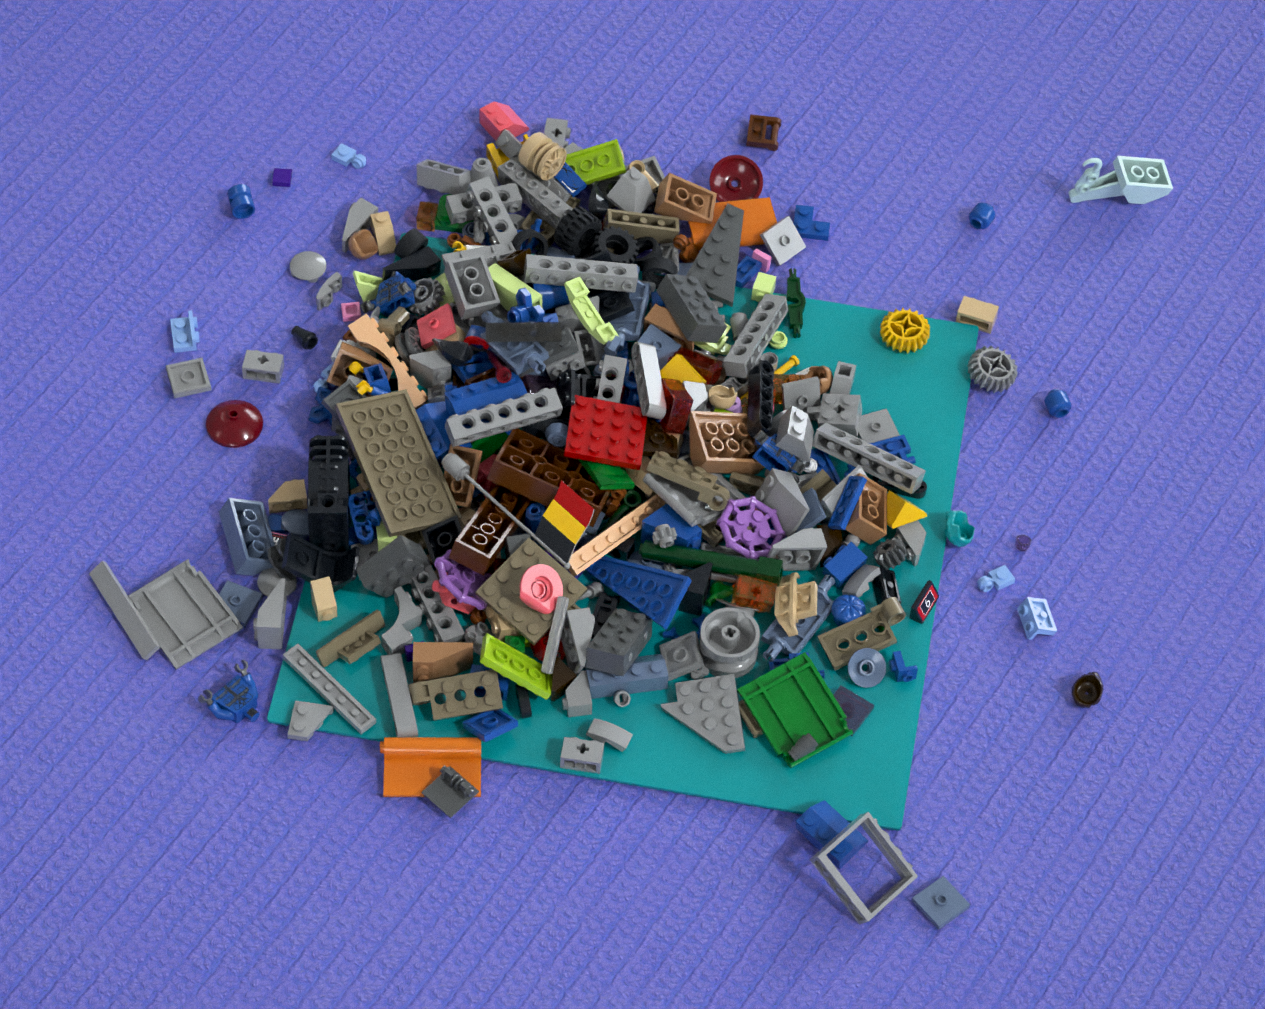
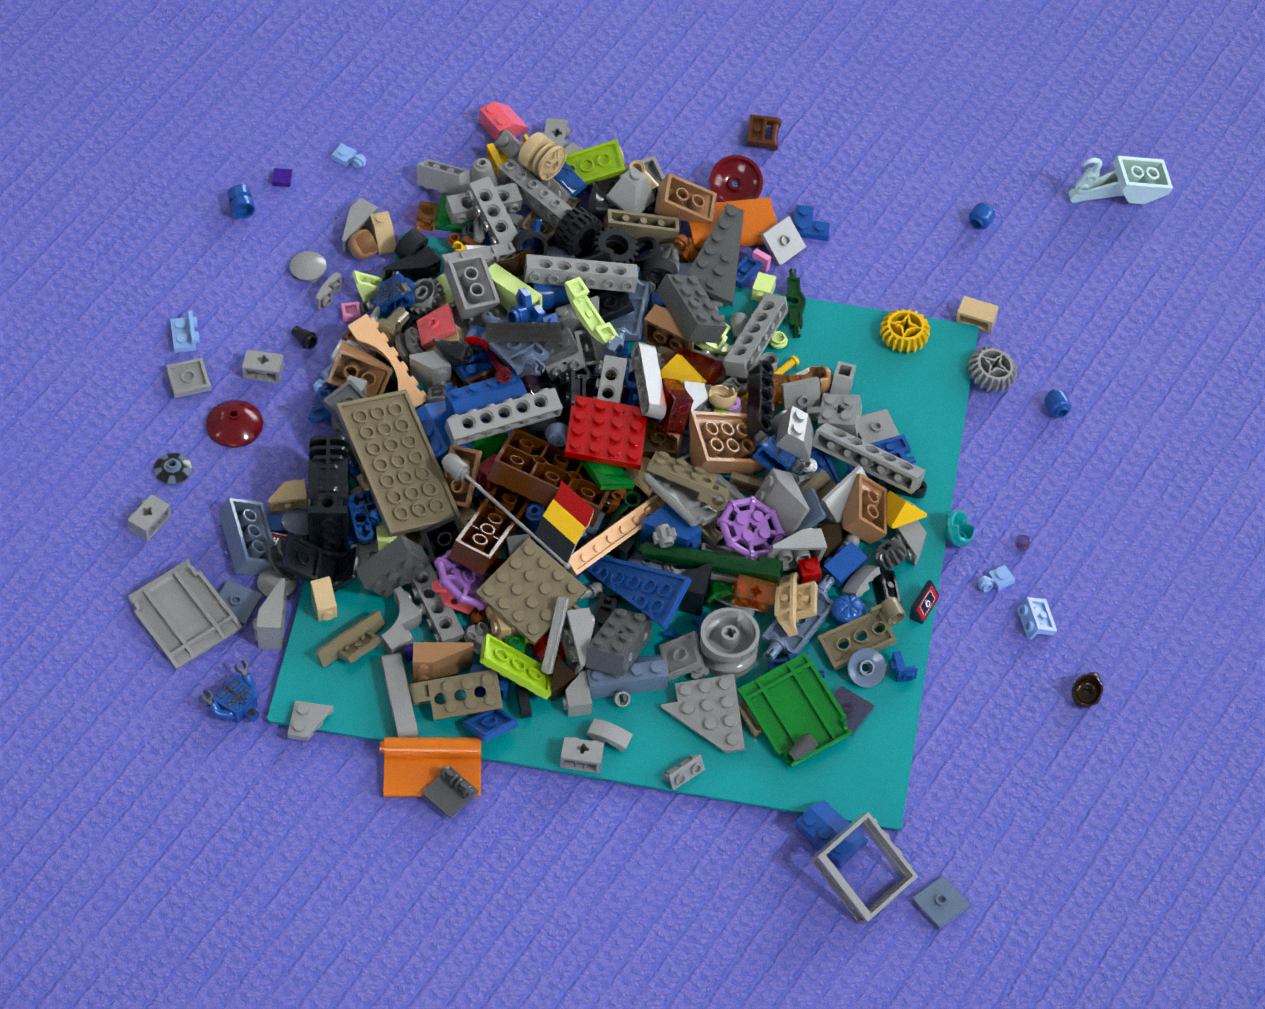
(124, 610): light grey tile -> none
(149, 517): none -> light grey brick
(172, 474): none -> dish
(329, 689): light grey plate -> none
(376, 379): blue torso -> none
(541, 588): coral hat -> none
(664, 344): sand blue plate -> none
(688, 769): none -> light grey hinge
(809, 570): none -> red brick
(847, 502): blue tile -> none

